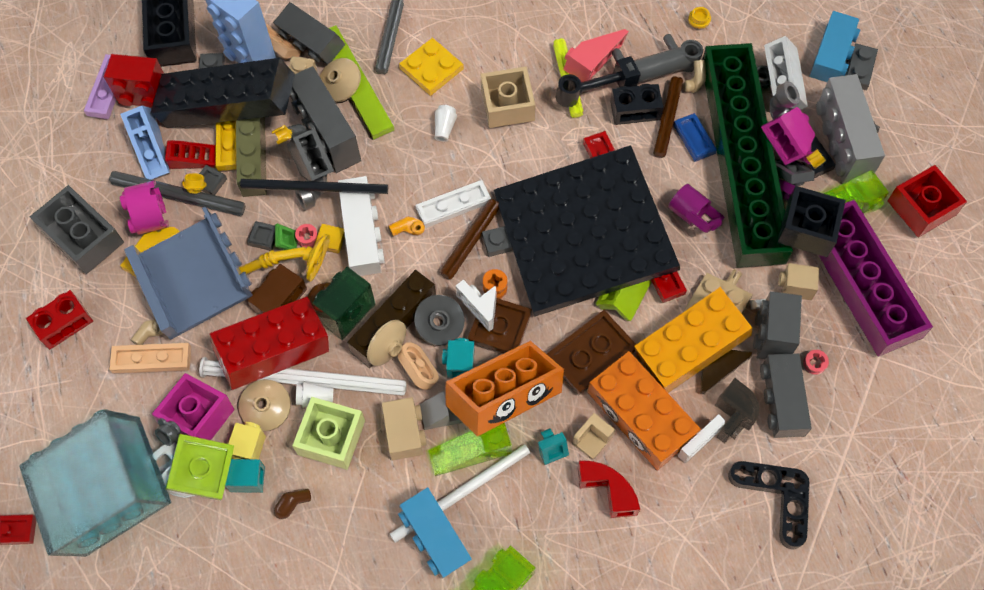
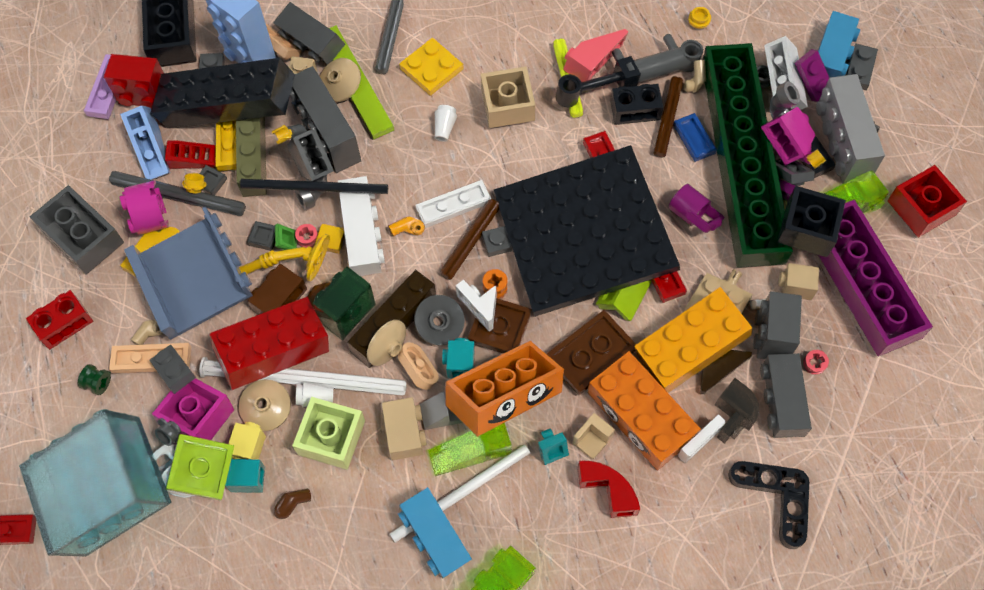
(94, 379): none -> dark green wheel
(172, 369): none -> dark grey plate
(812, 74): none -> magenta plate

